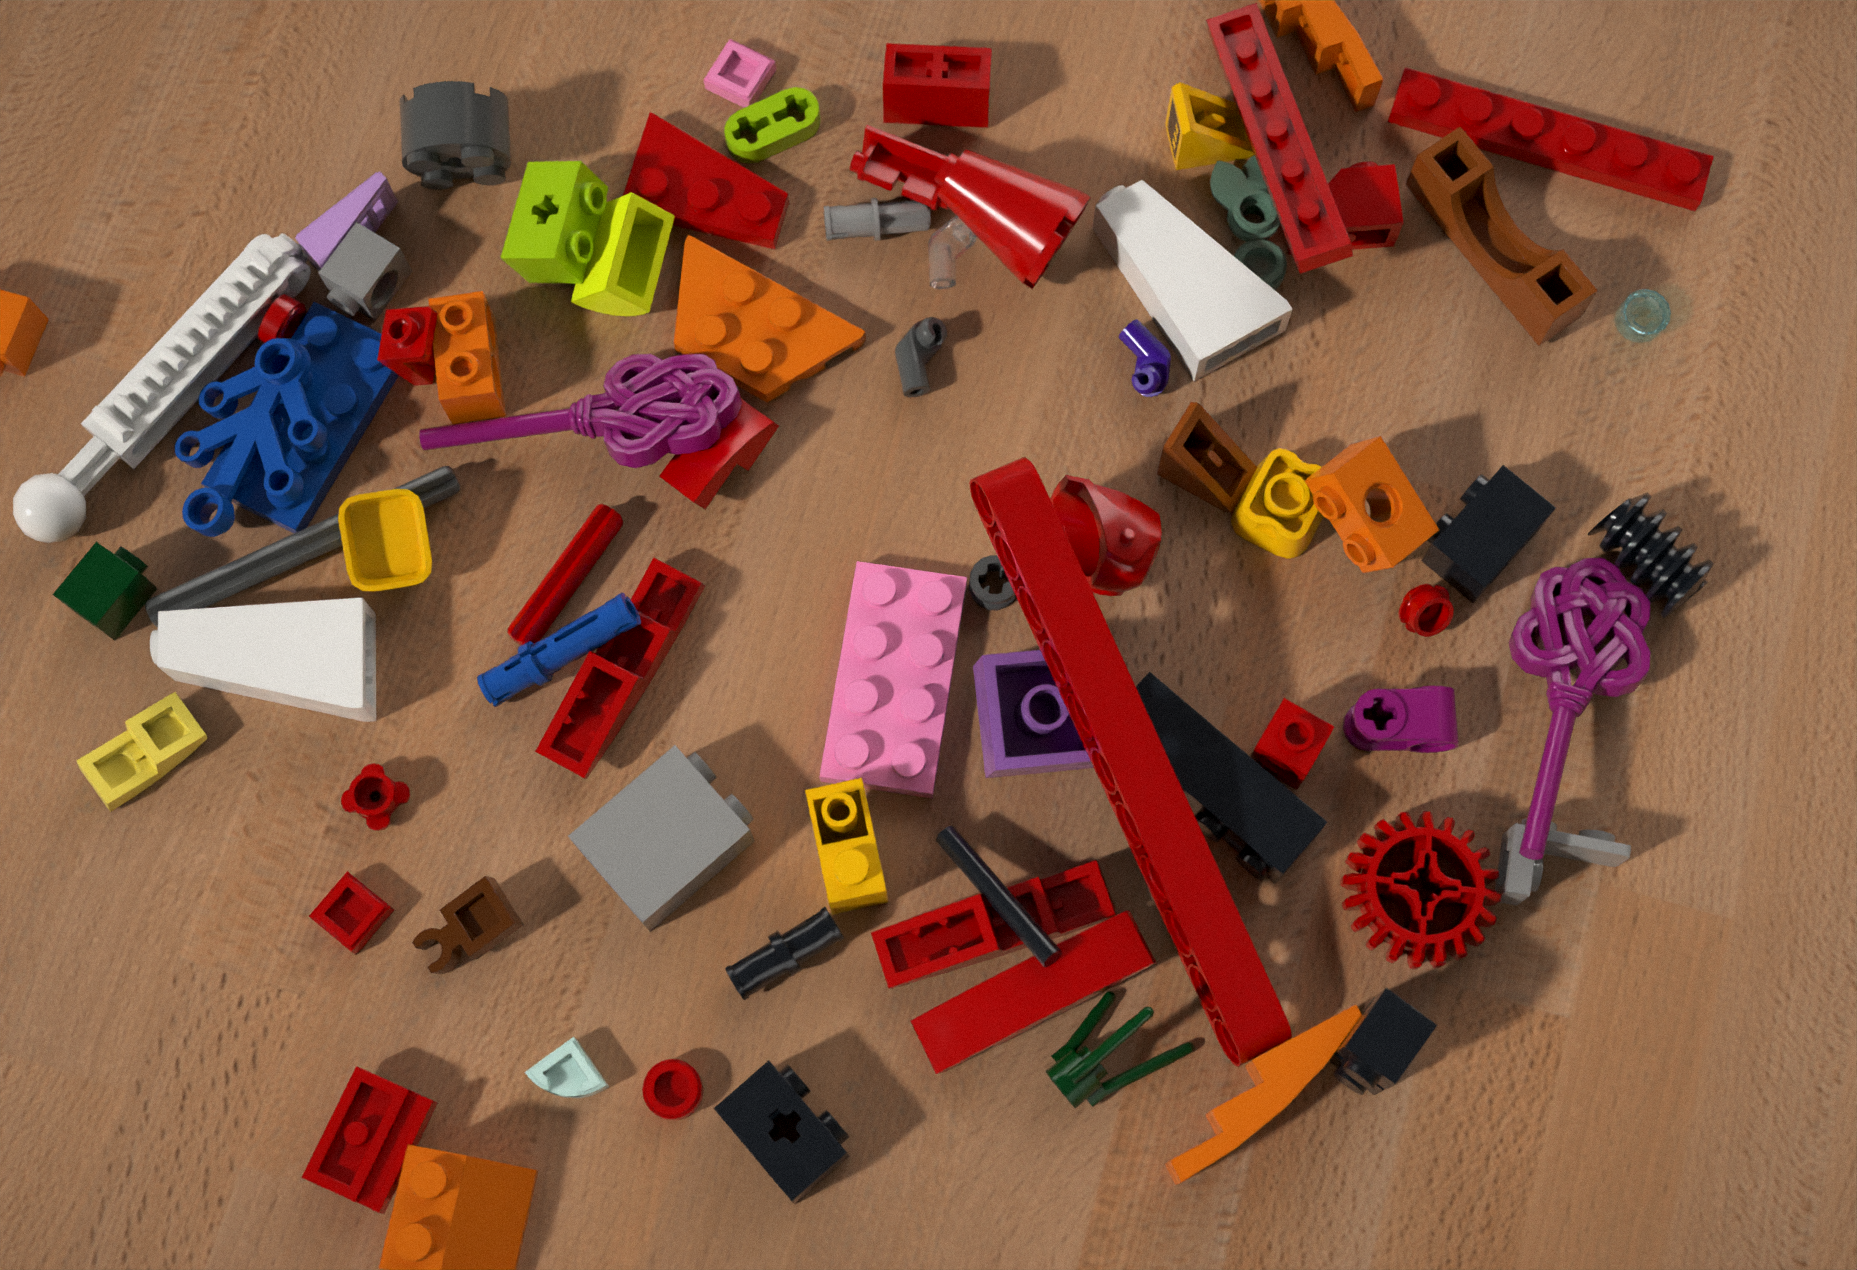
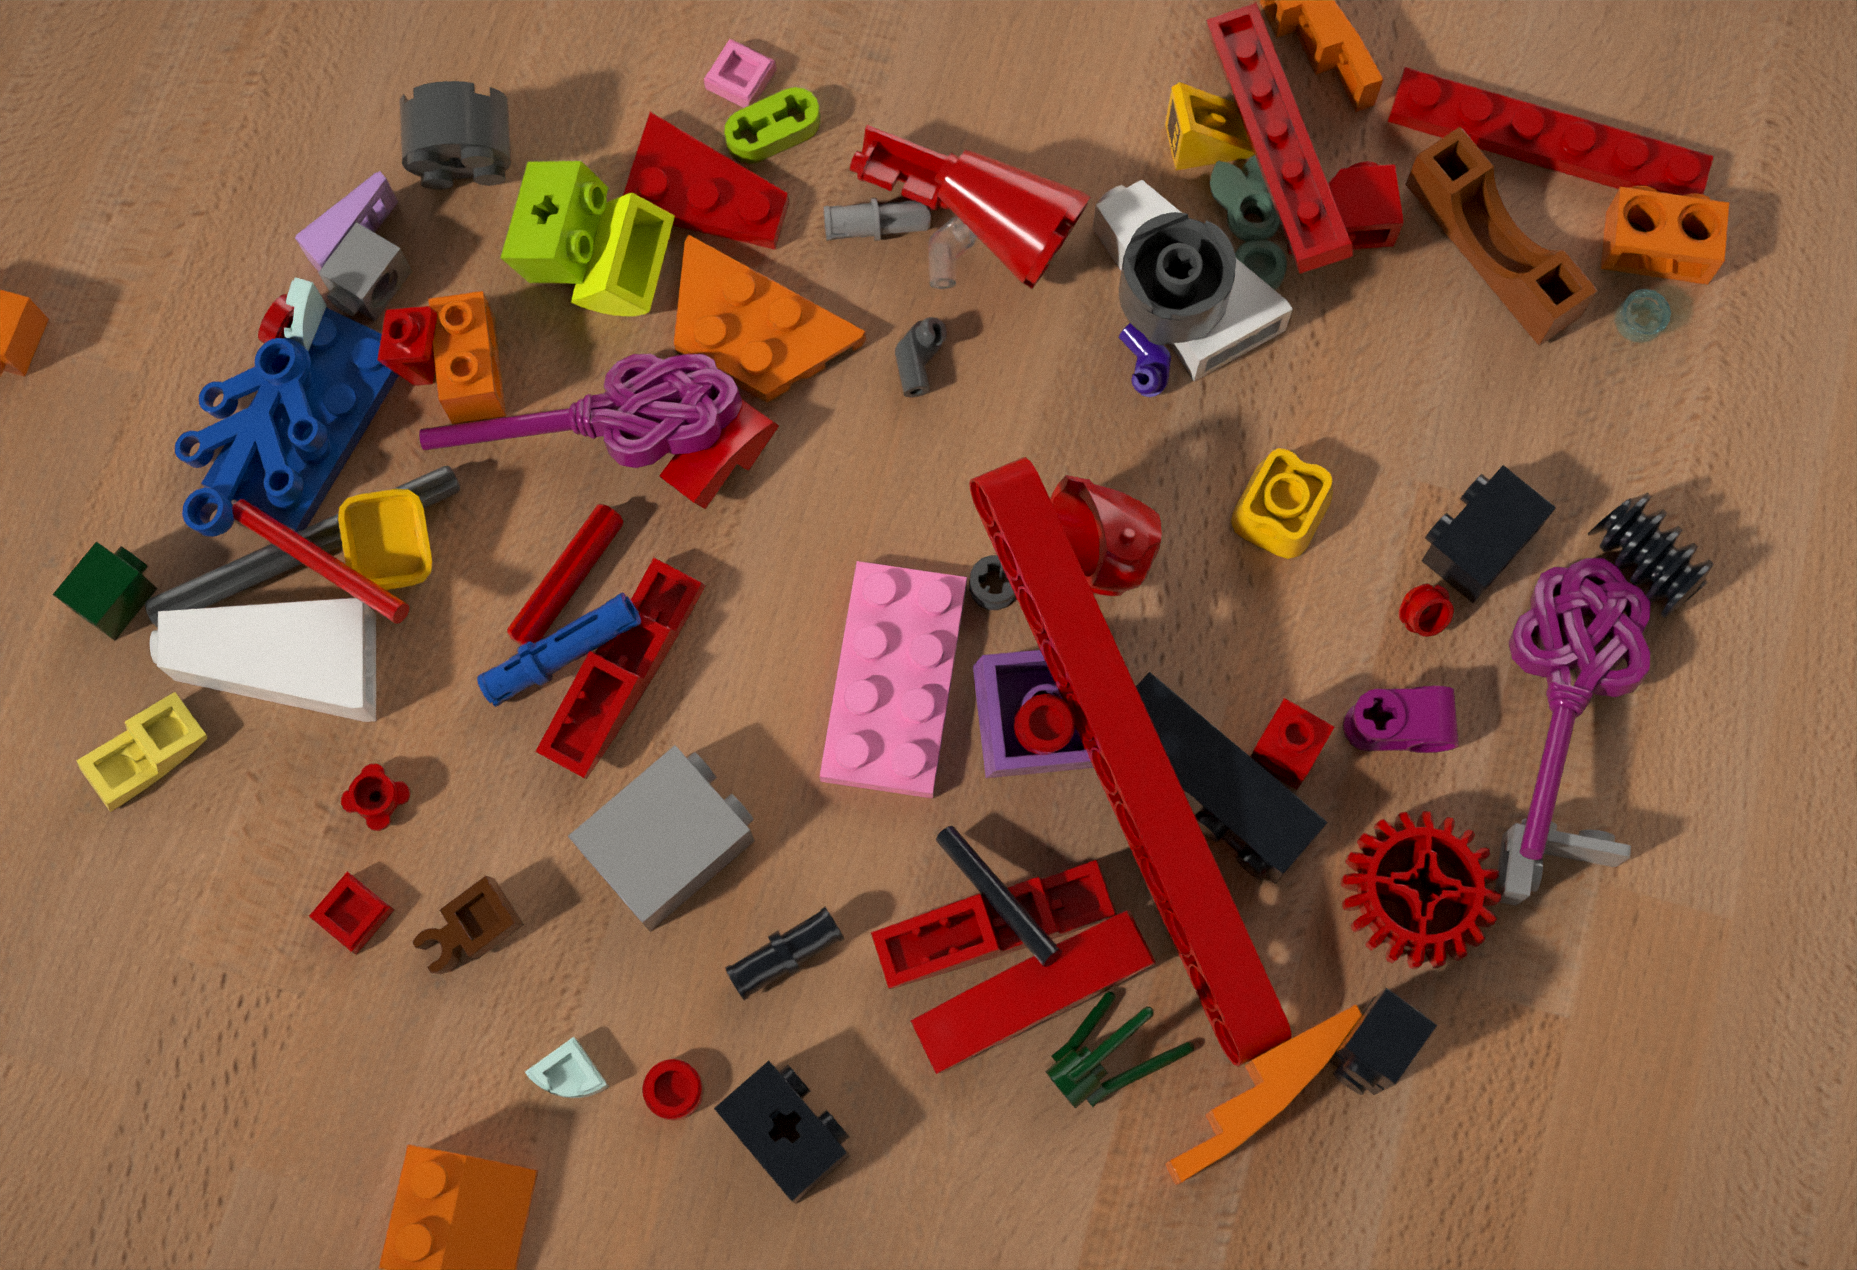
(165, 383): white gear -> none
(307, 311): none -> light aqua tile
(320, 561): none -> red bar
(368, 1140): red plate -> none
(846, 846): yellow slope -> none
(936, 85): red hinge -> none
(1044, 724): none -> red tile
(1176, 278): none -> dark grey brick
(1205, 460): dark orange slope -> none
(1397, 514): orange brick -> none
(1665, 247): none -> orange brick

